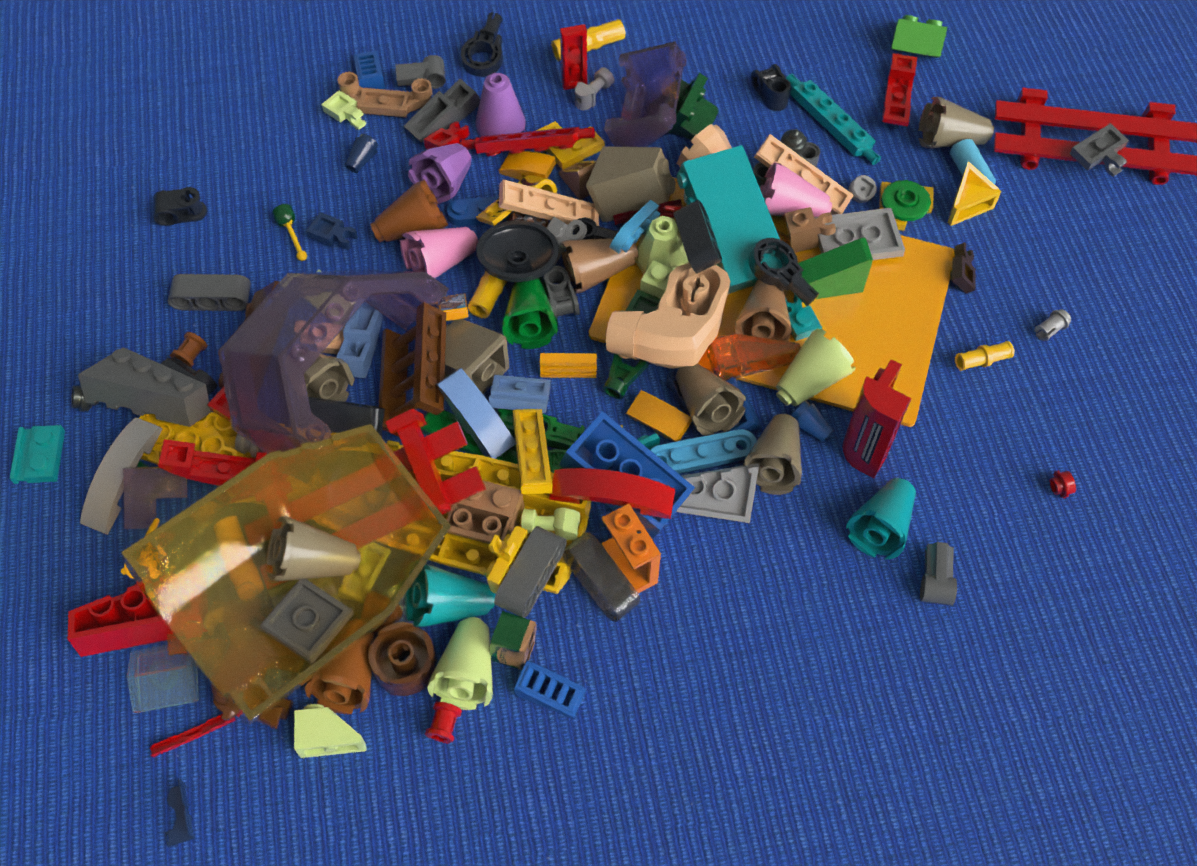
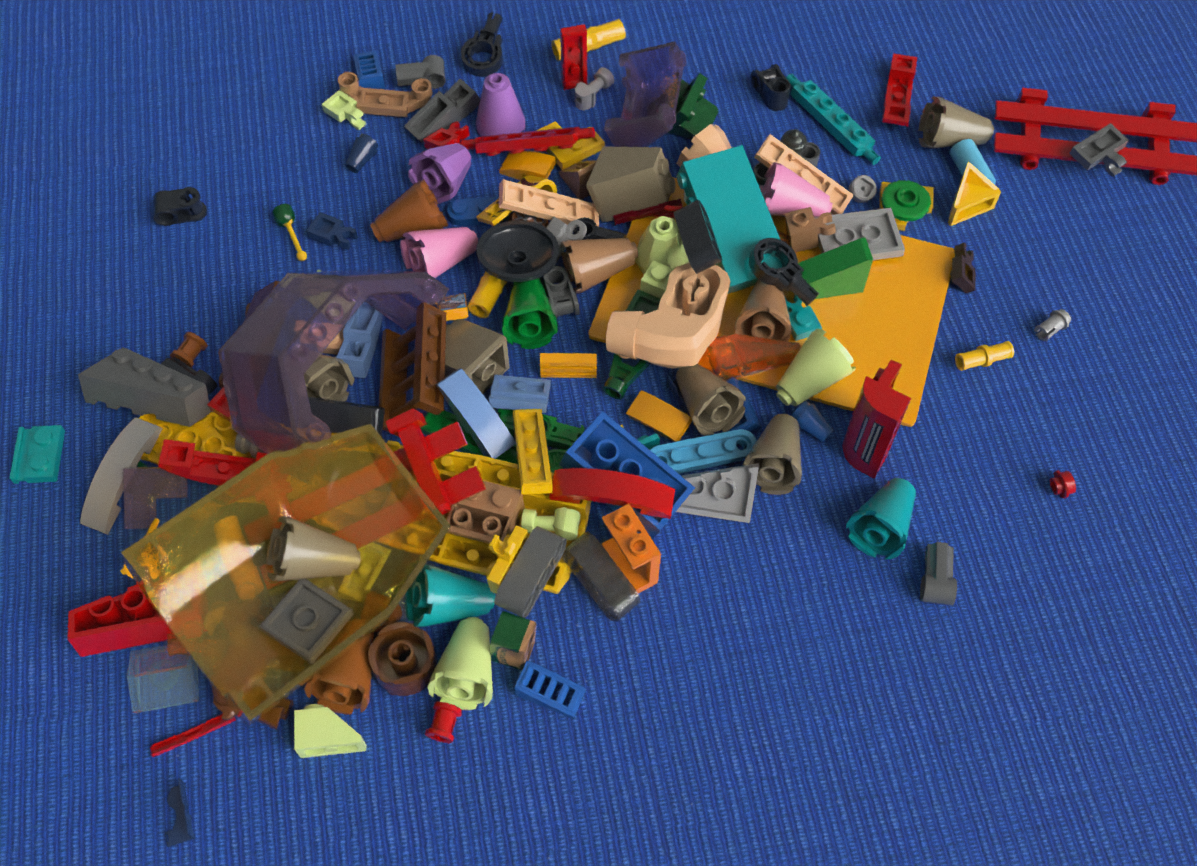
(78, 400): pearl dark grey plate -> none
(209, 292): dark grey beam -> none
(635, 227): dark azure plate -> none
(919, 37): bright green slope -> none

